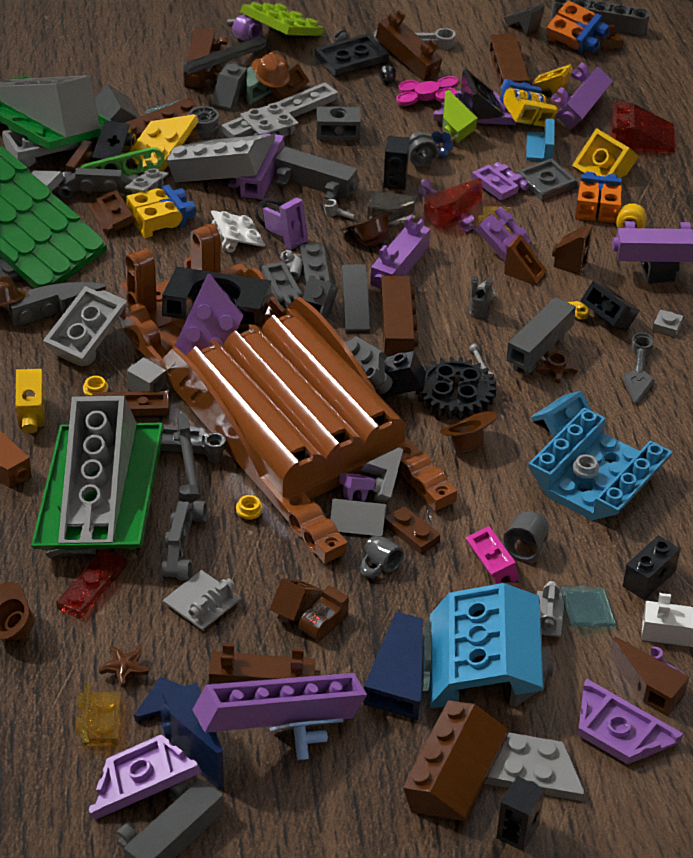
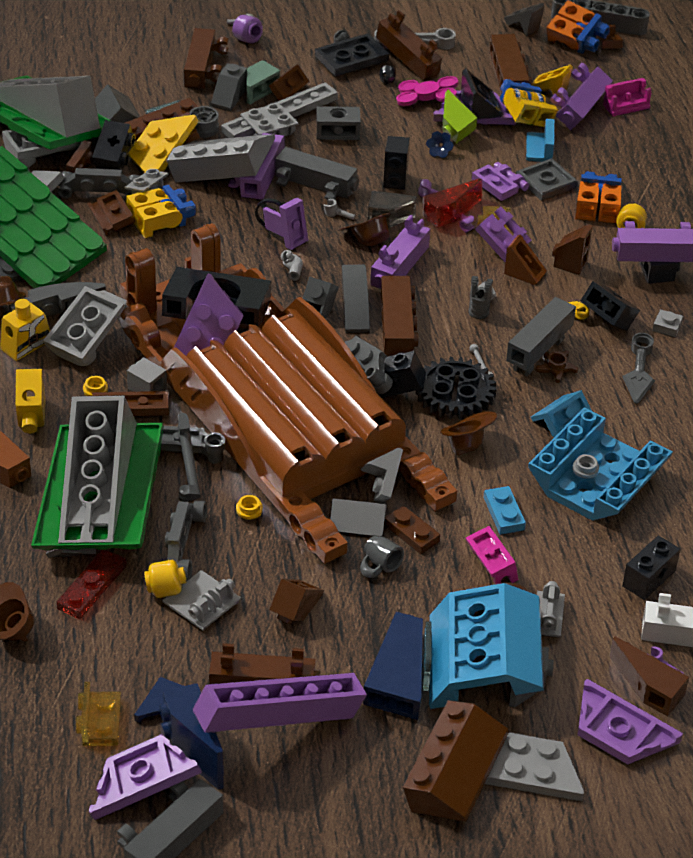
(23, 330): none -> yellow torso
(120, 161): bright green beam -> none
(124, 665): reddish brown animal -> none
(165, 578): none -> yellow head
(224, 55): dark grey axle -> none
(235, 230): white hinge -> none
(271, 70): dark orange piece -> none
(282, 19): lime plate -> none
(282, 283): dark grey hinge -> none
(303, 738): light blue shield -> none
(314, 262): dark grey hinge -> none
(325, 613): reddish brown leg -> none
(356, 482): medium lavender tile -> none
(422, 149): dark grey wheel -> none
(504, 510): none -> dark azure plate
(520, 813): black brick -> none
(529, 528): dark grey helmet -> none
(587, 606): clear light blue piece -> none
(605, 156): yellow slope -> none
(627, 97): none -> dark pink hinge
(640, 128): clear red slope -> none

